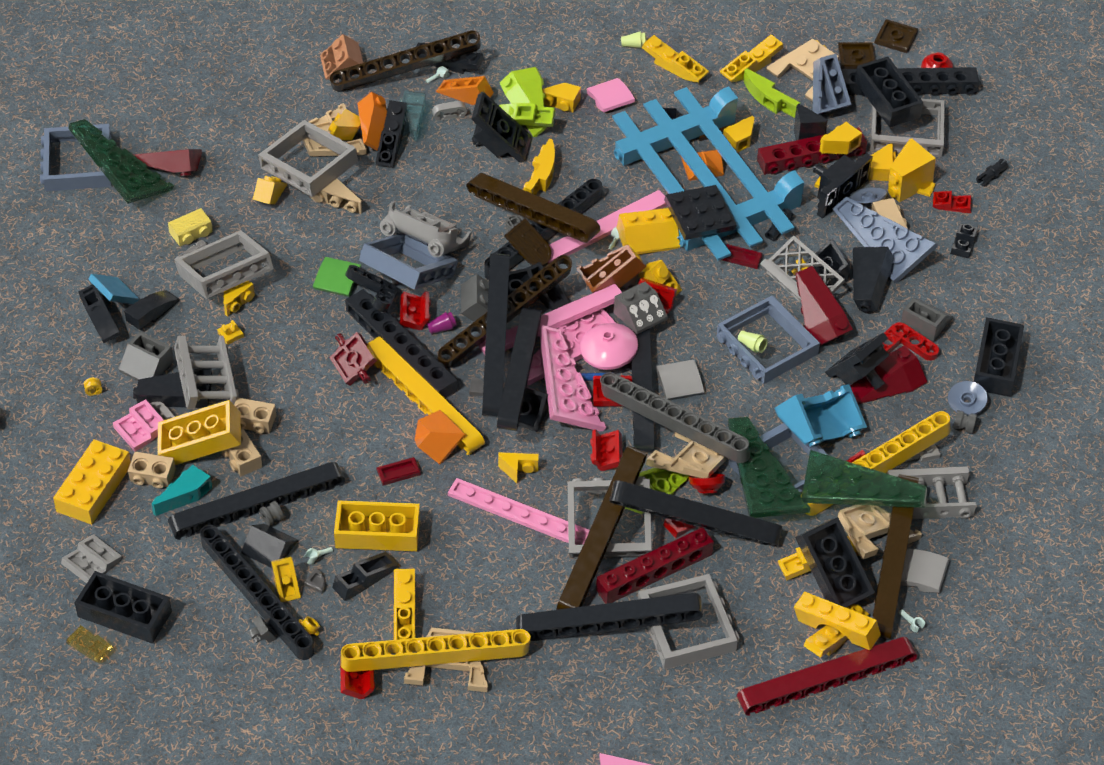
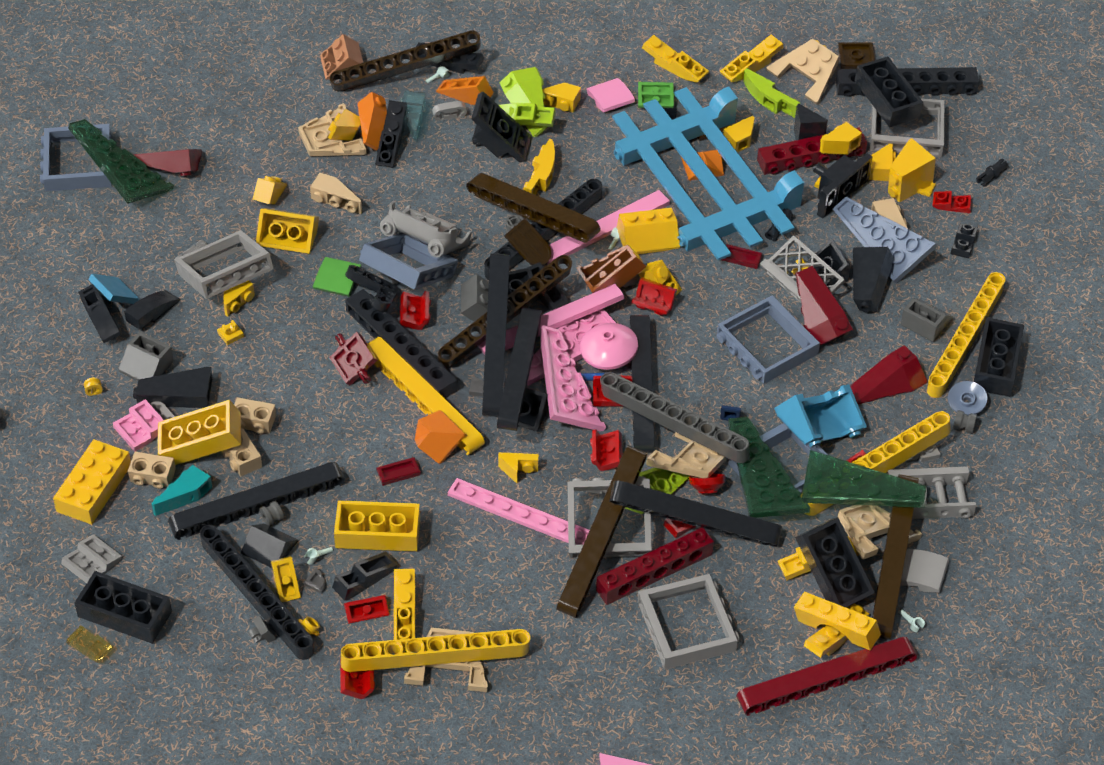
(189, 380): light grey fence -> none
(190, 227): light yellow brick -> none
(286, 230): none -> yellow slope
(309, 185): light grey window -> none
(366, 609): none -> red slope
(442, 323): magenta cone -> none
(611, 616): black beam -> none
(634, 40): yellowish green cone -> none
(639, 308): dark grey slope -> none
(660, 91): none -> bright green slope
(680, 379): light grey slope -> none
(700, 212): black plate -> none
(729, 412): none -> dark blue slope
(754, 341): yellowish green cone -> none
(828, 86): sand blue wedge -> none
(861, 362): black brick -> none
(868, 195): sand blue dish -> none
(896, 36): dark brown tile -> none
(897, 338): red beam -> none
(929, 62): red piece -> none
(965, 335): none -> yellow beam

